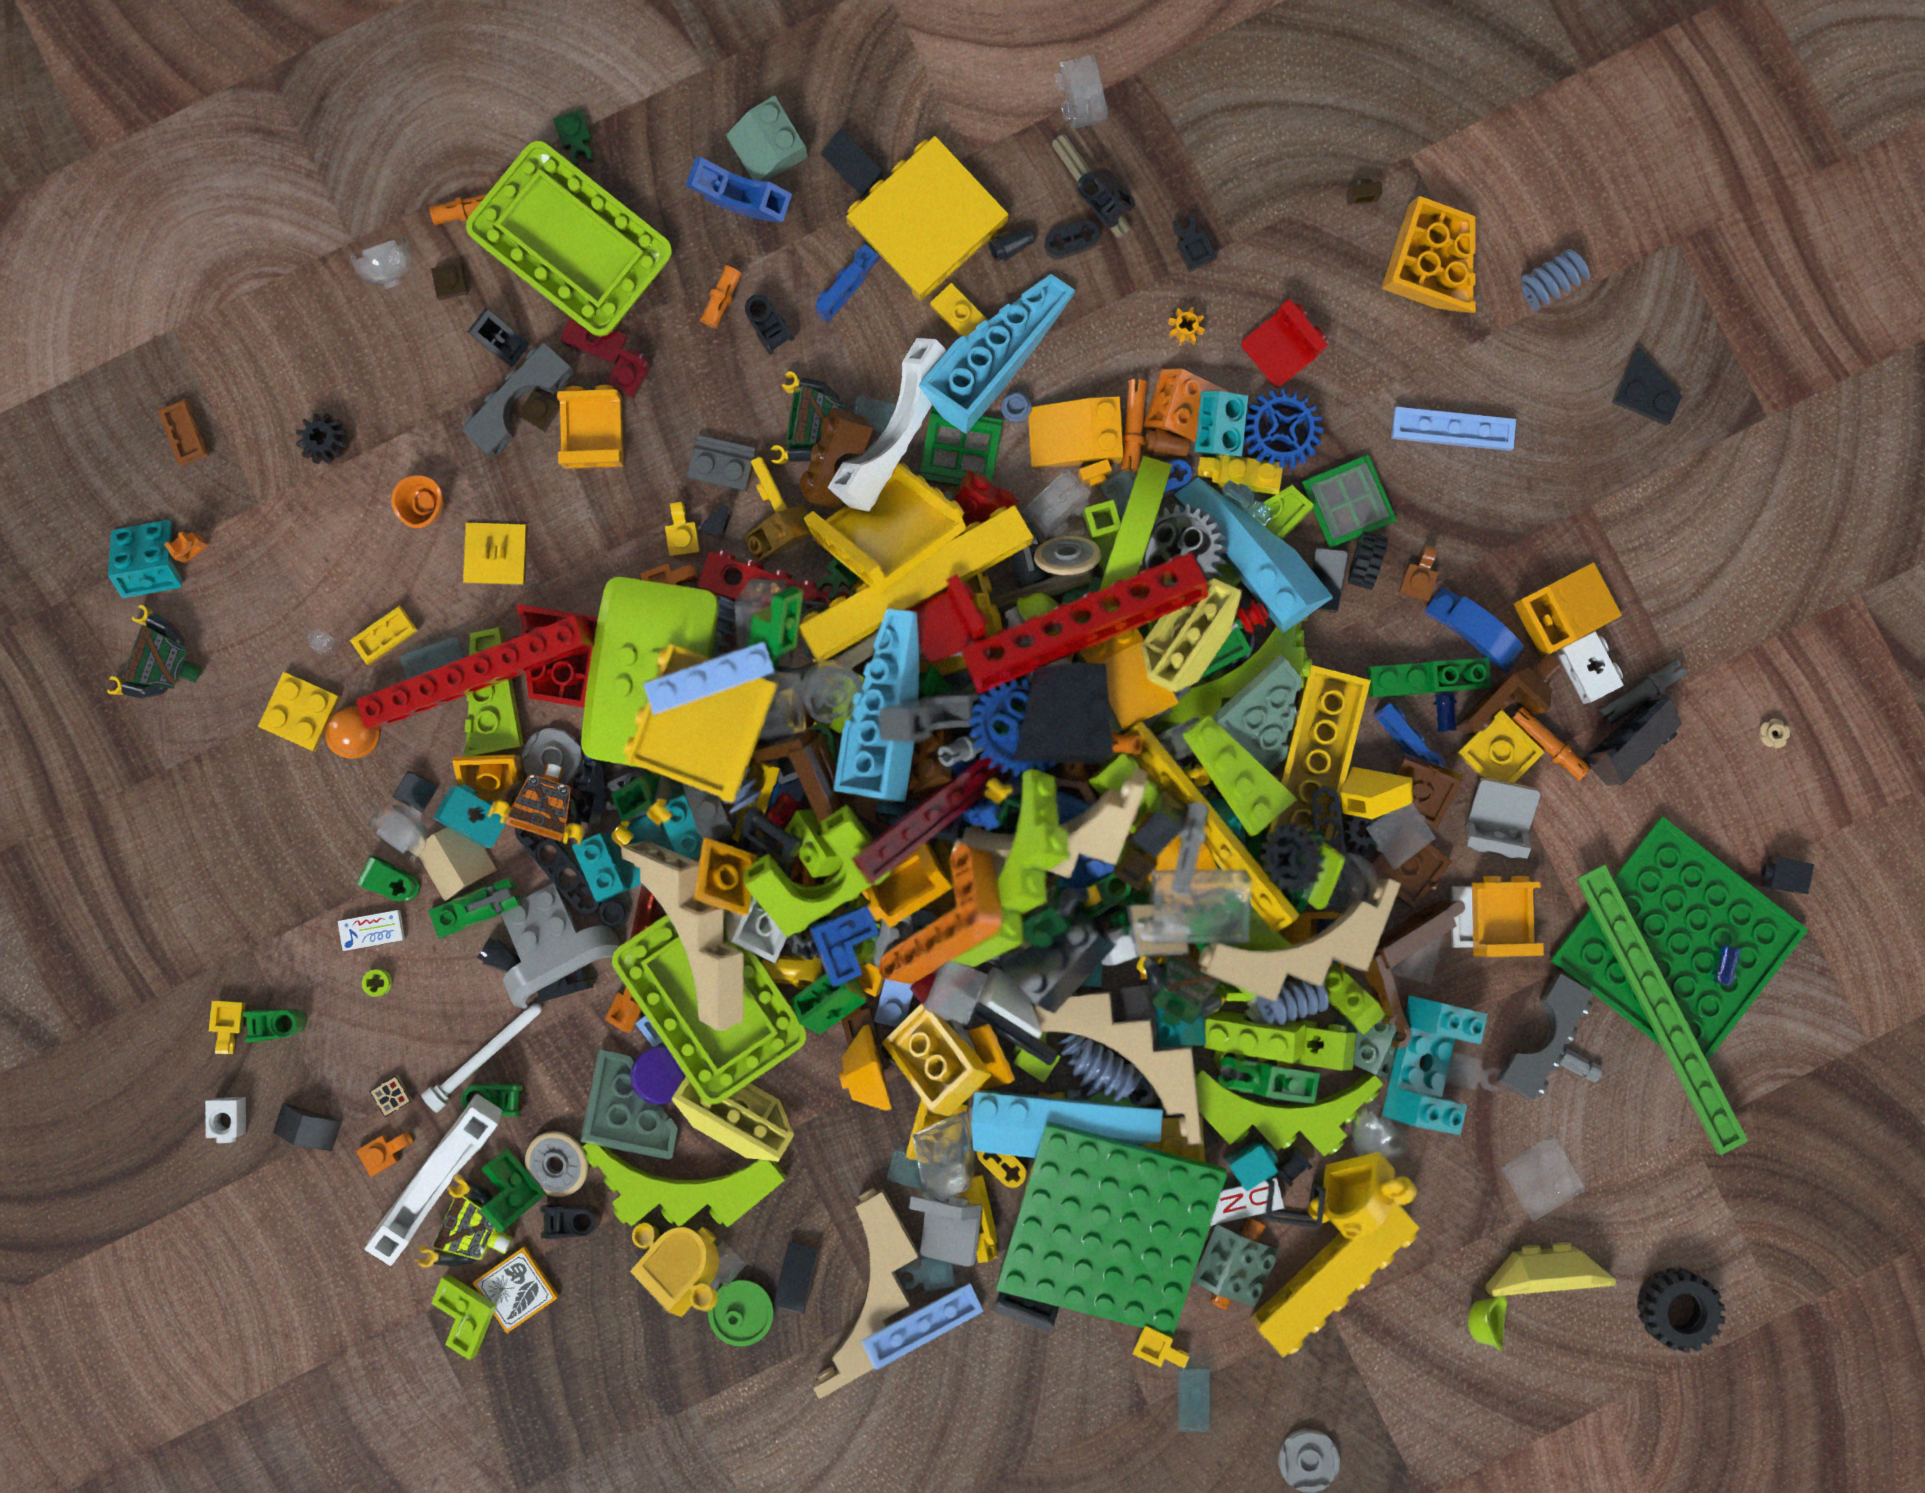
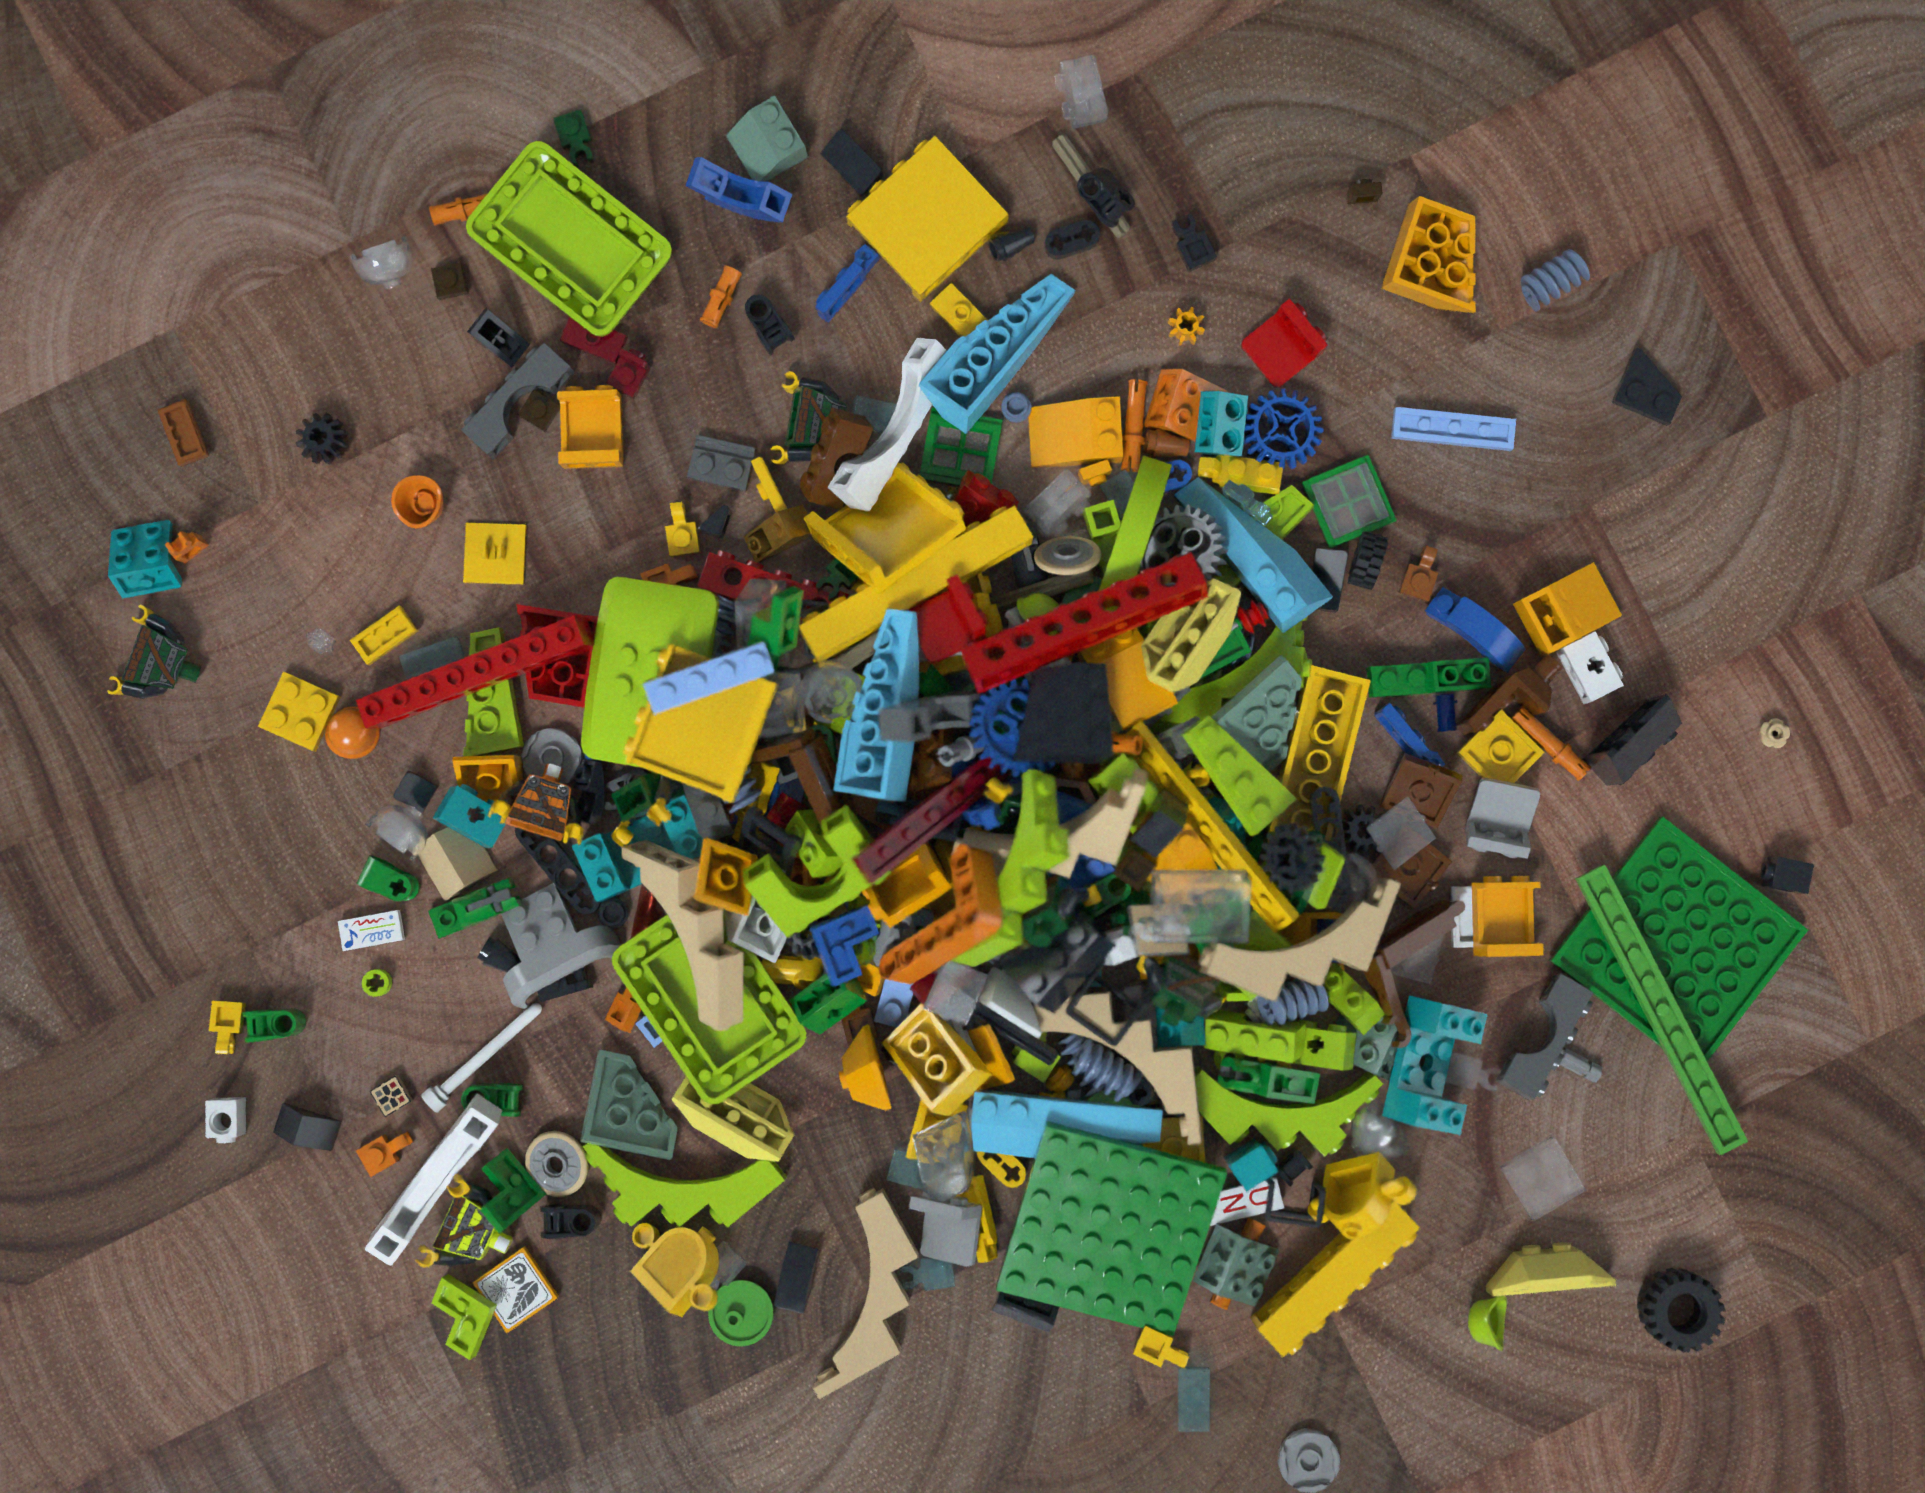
(656, 1076): dark purple head -> none
(921, 1326): light blue plate -> none
(1060, 1079): none -> light orange plate
(1138, 1006): none -> black piece
(1192, 837): light grey pin -> none
(1374, 793): yellow slope -> none
(1654, 684): dark grey pin -> none
(1727, 965): clear blue pin -> none

